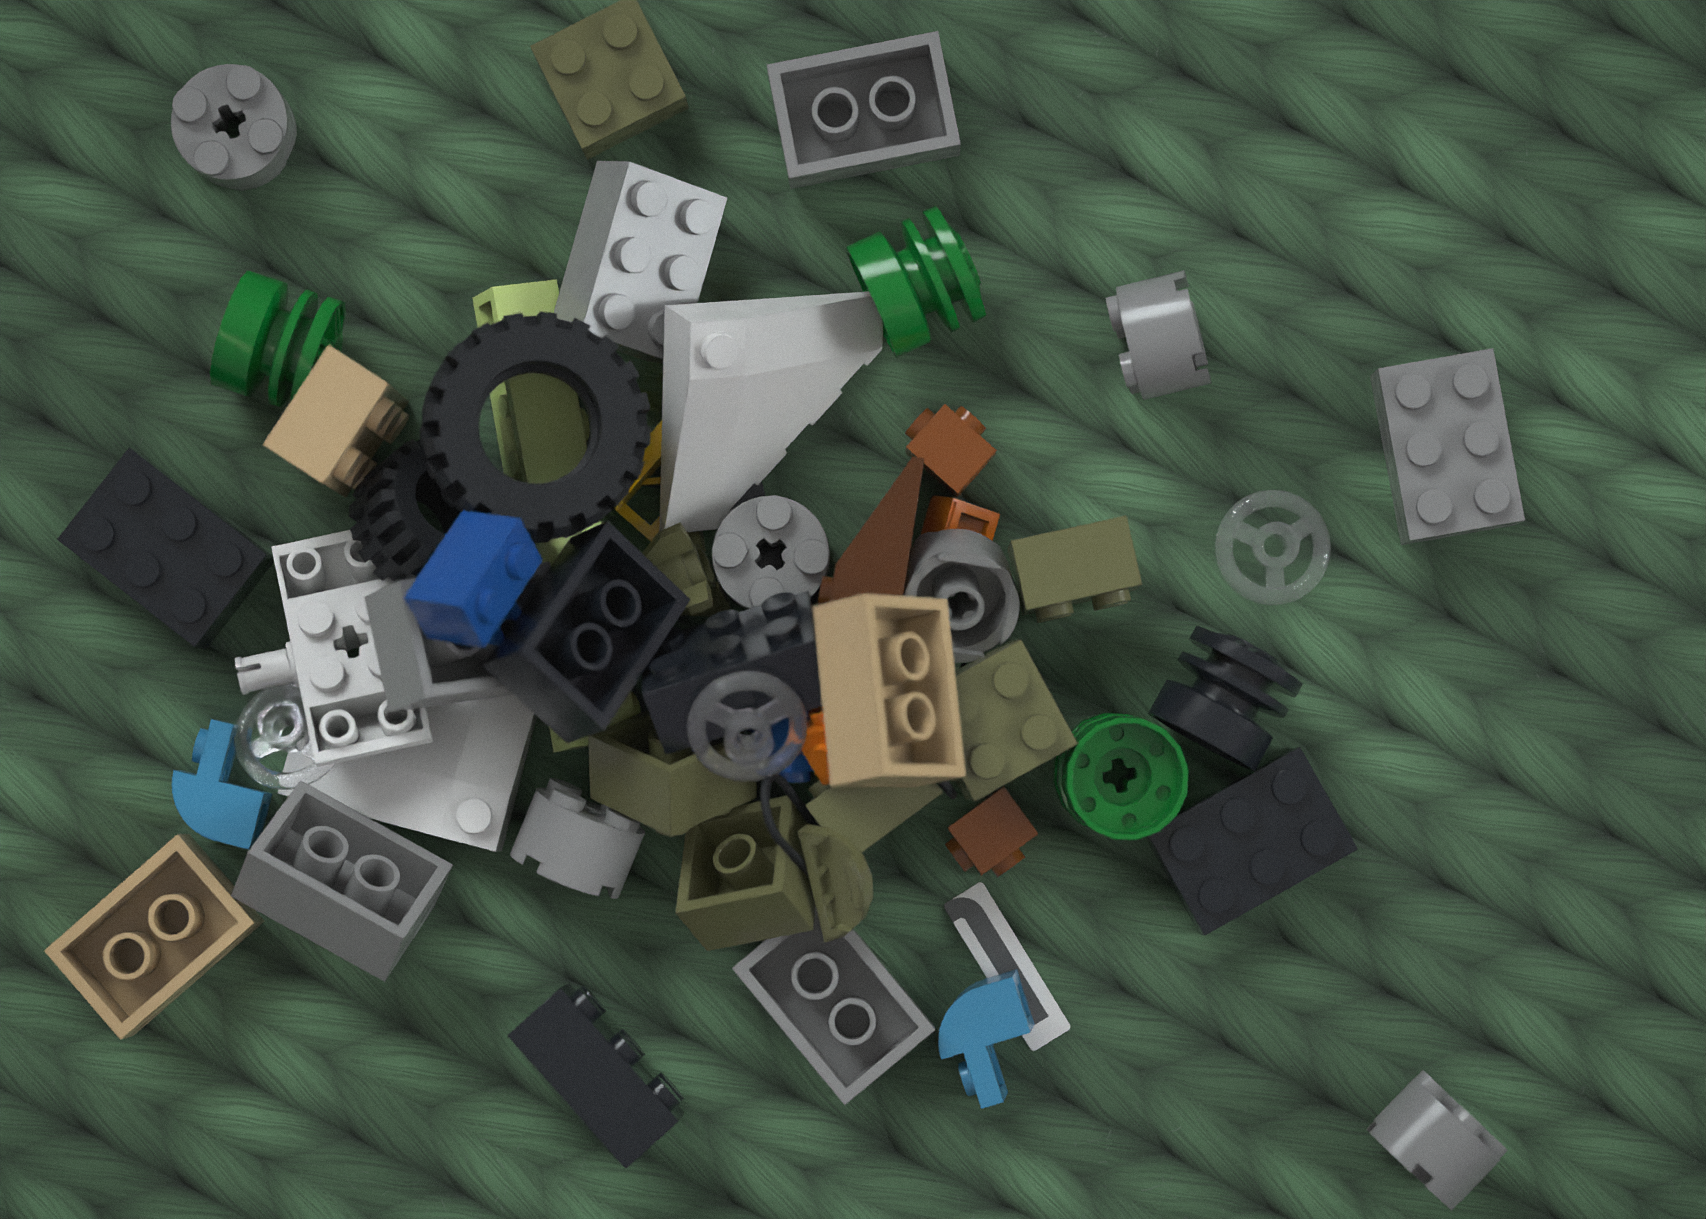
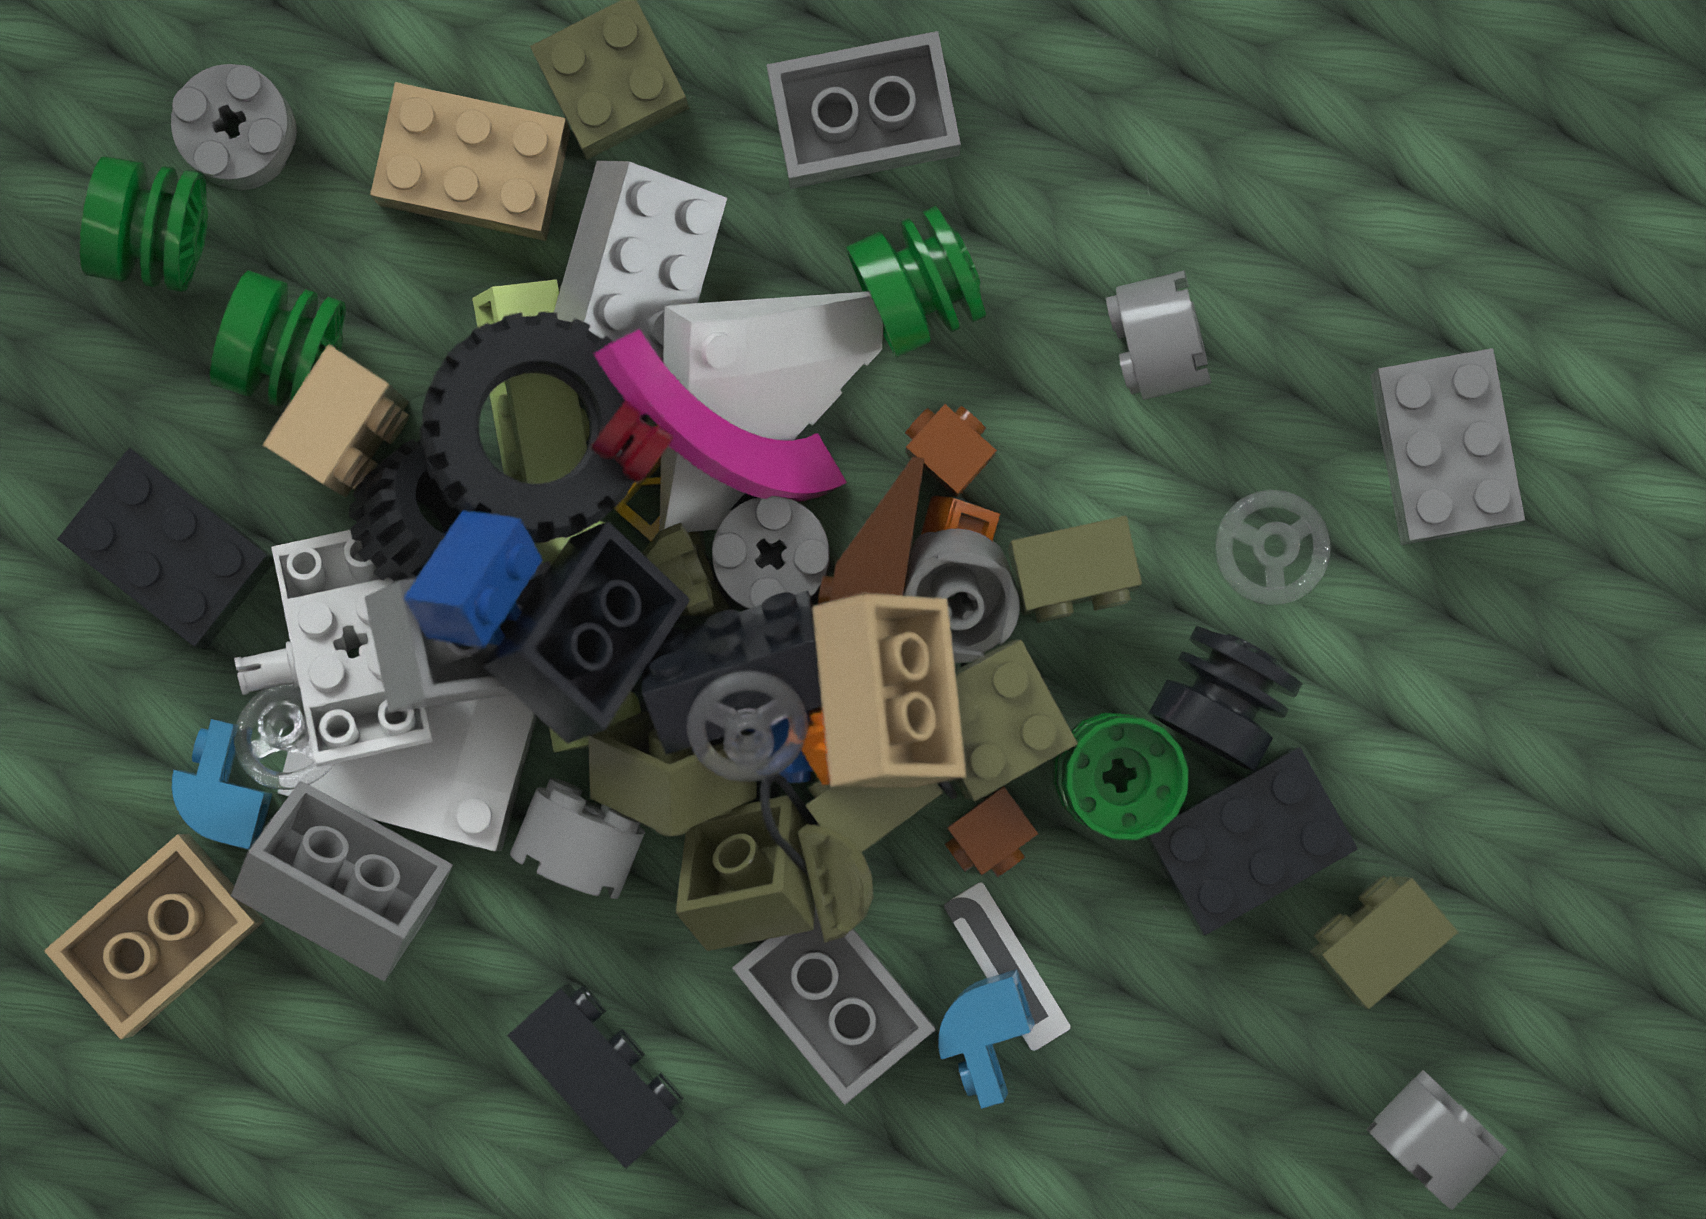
(130, 222): none -> green wheel
(470, 161): none -> tan brick
(643, 450): none -> dark red wheel
(725, 452): none -> dark pink tile
(1382, 939): none -> olive brick

